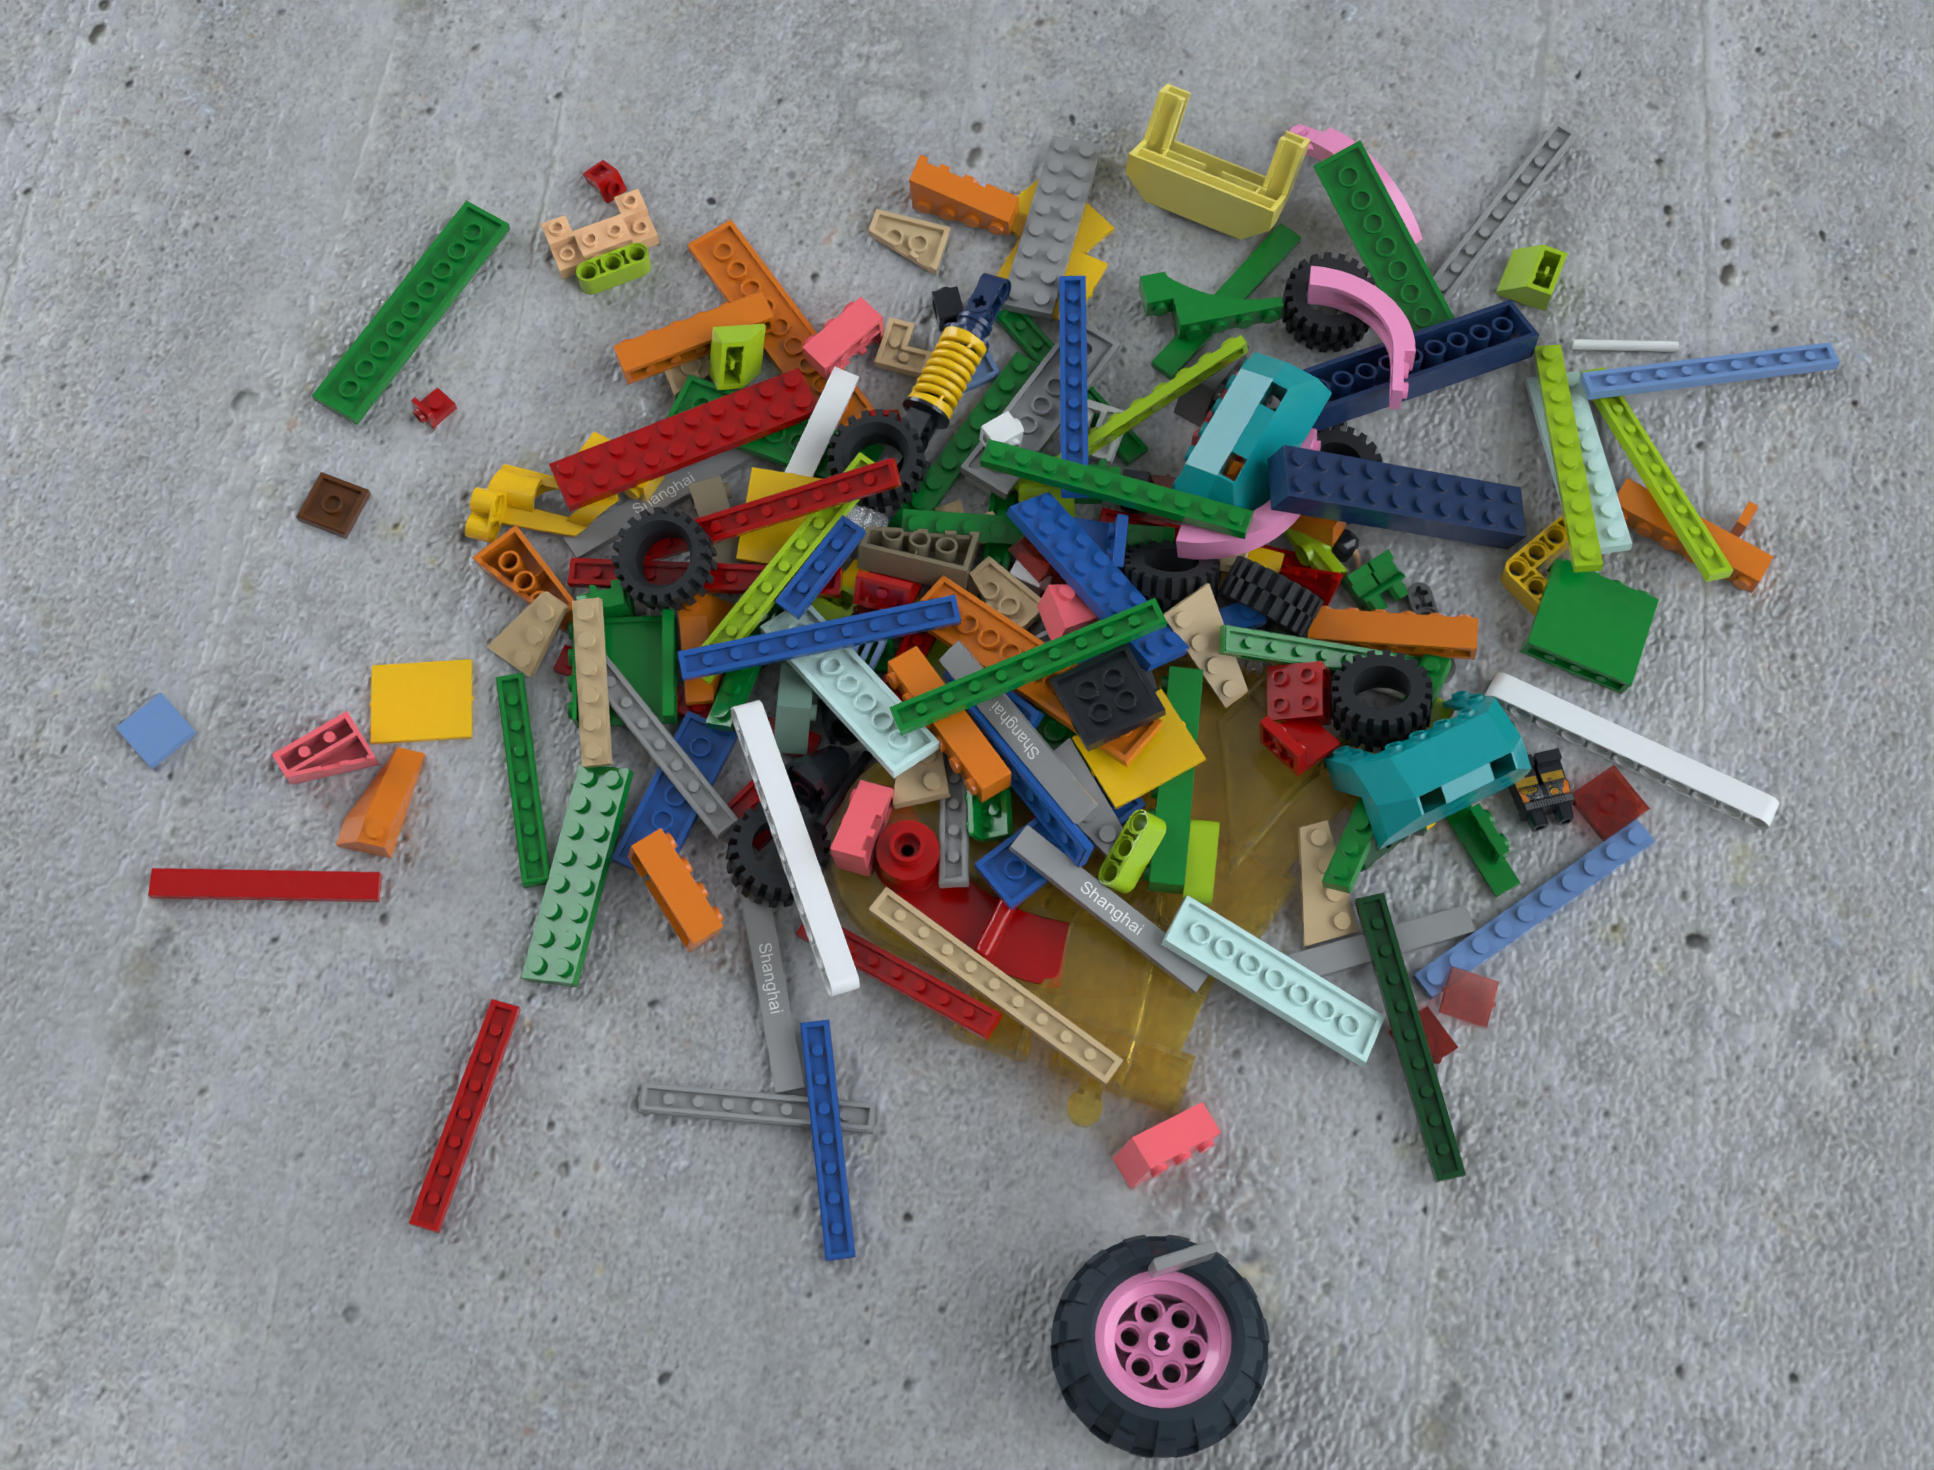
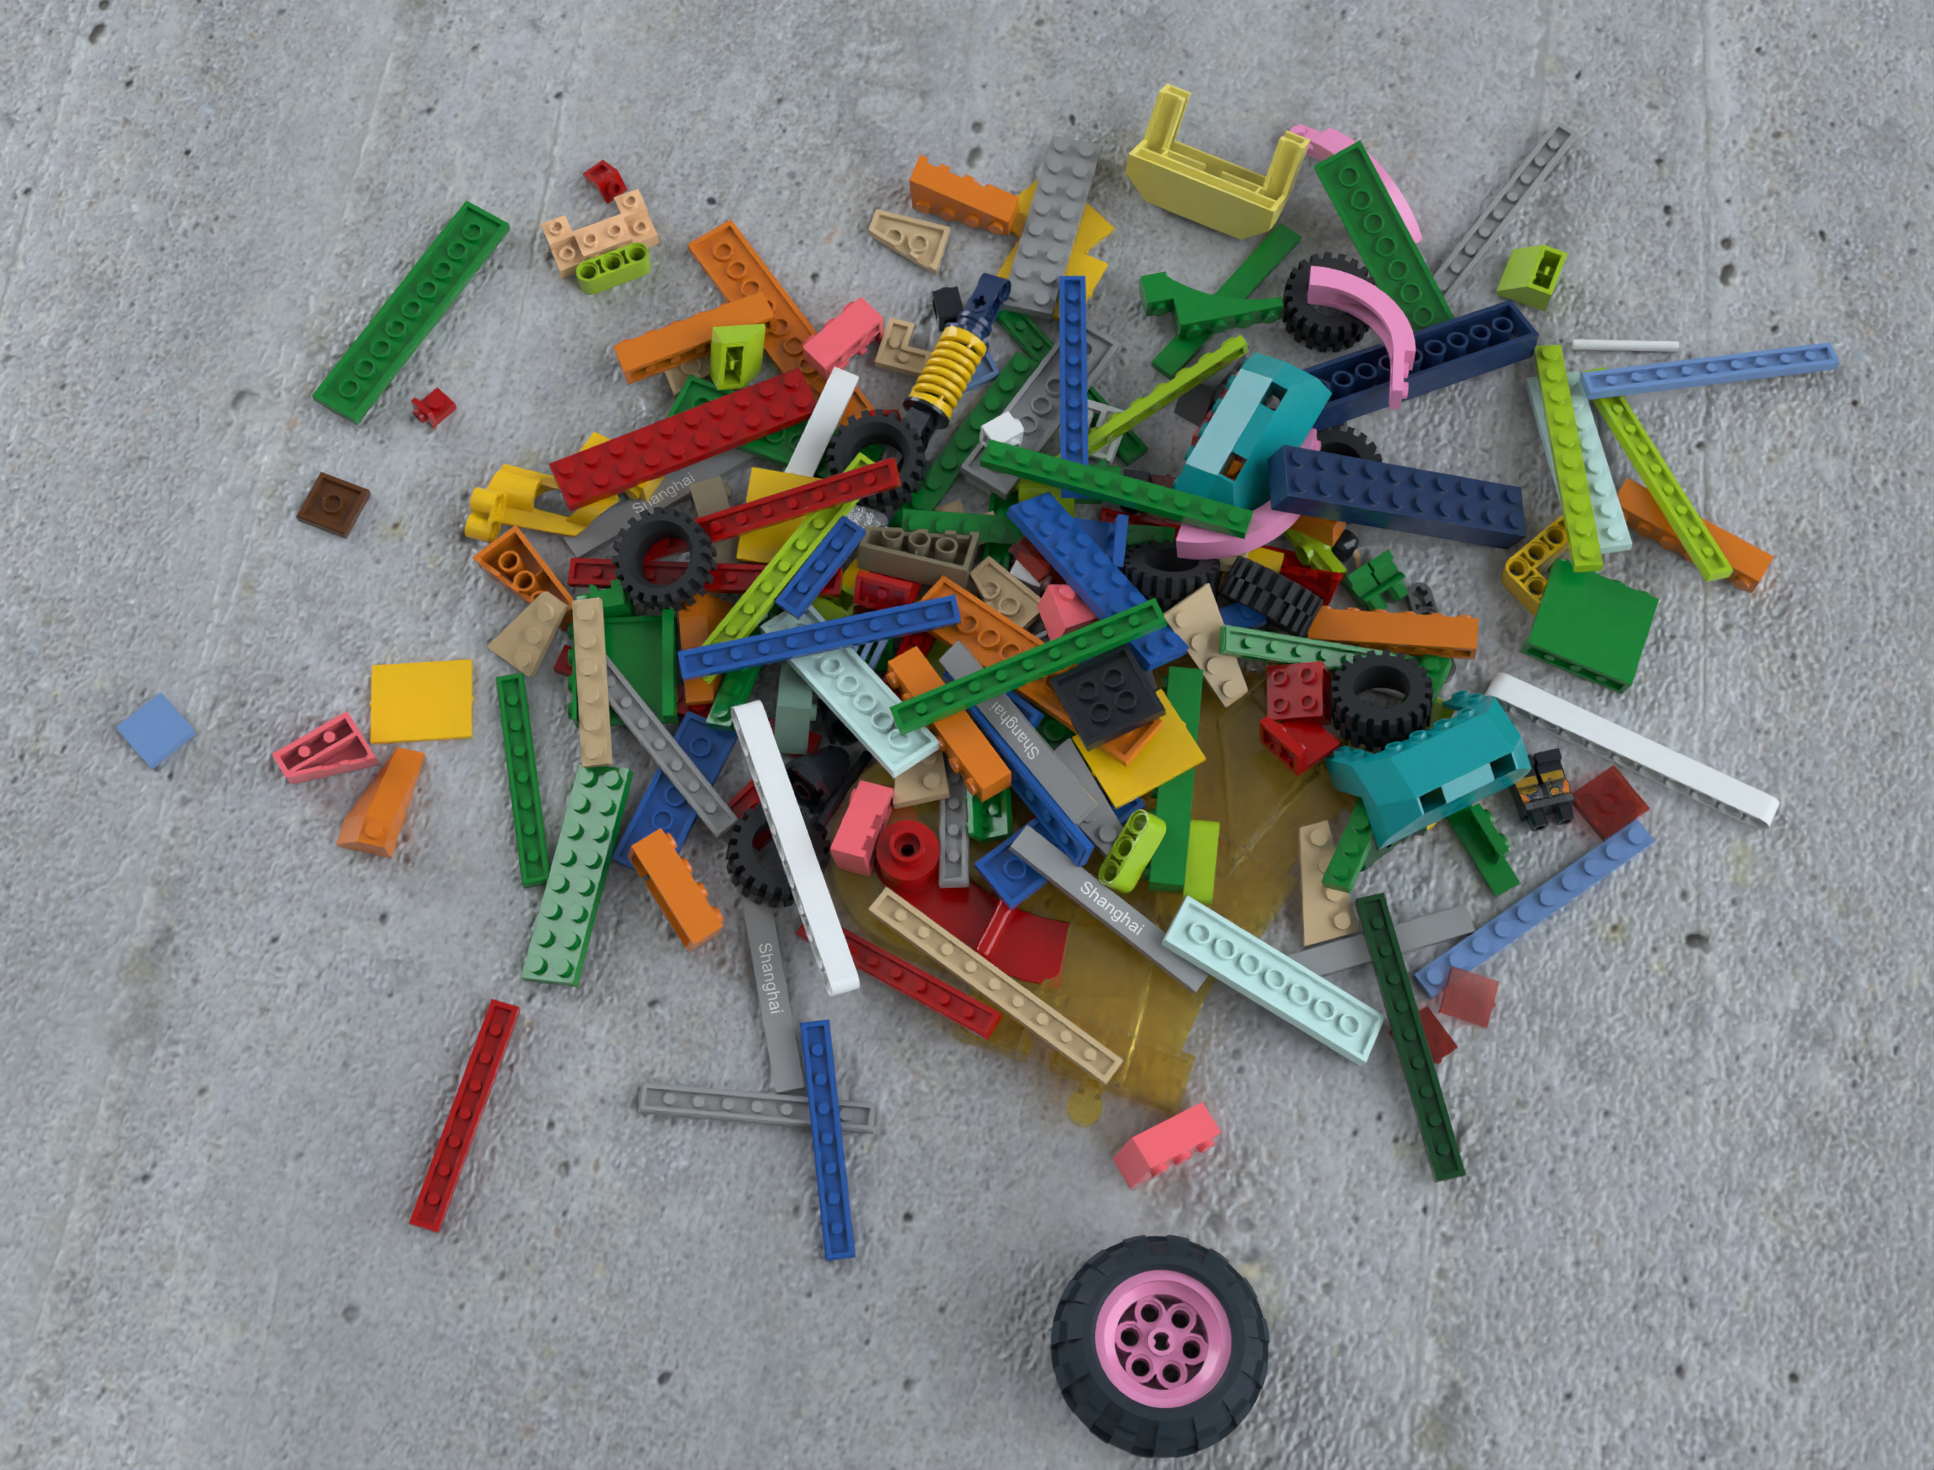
(265, 885): red tile -> none
(1182, 1259): light grey tile -> none
(1744, 519): orange tile -> none

